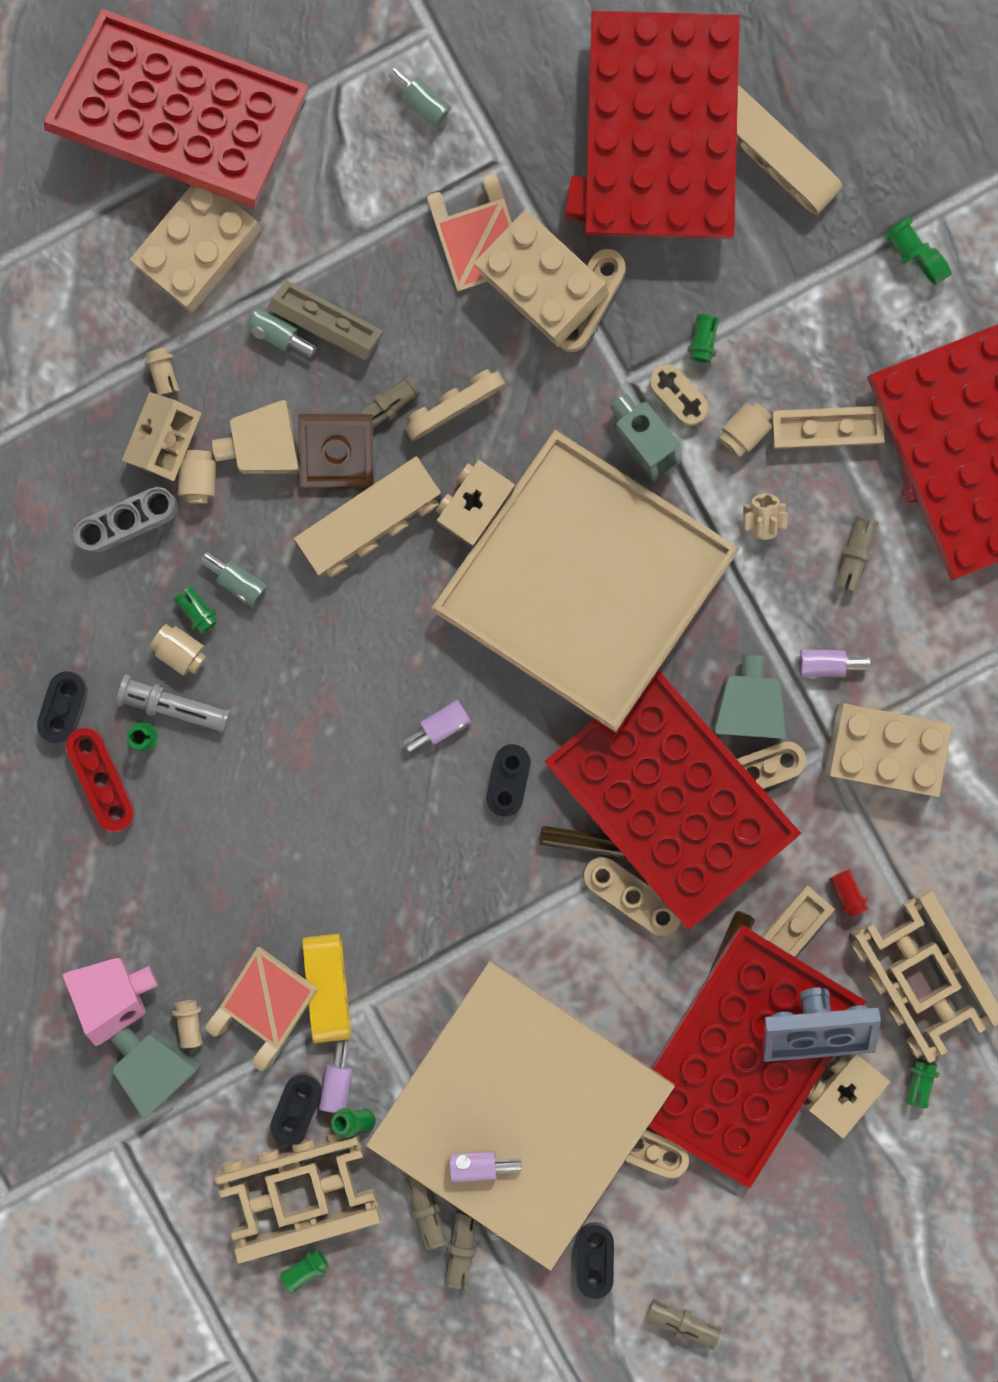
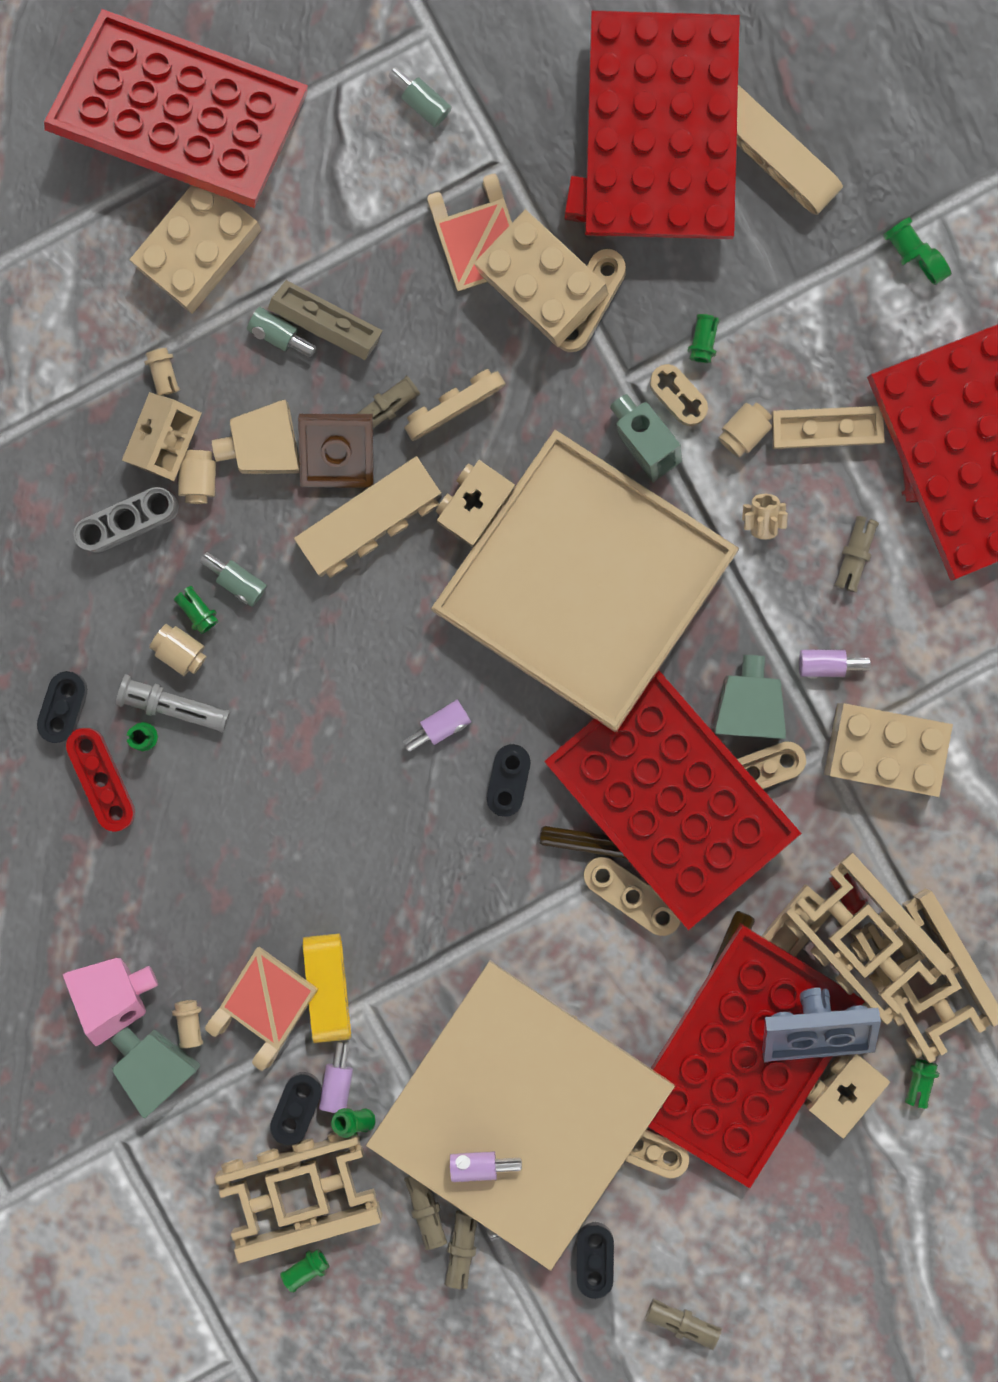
(888, 920): none -> tan fence

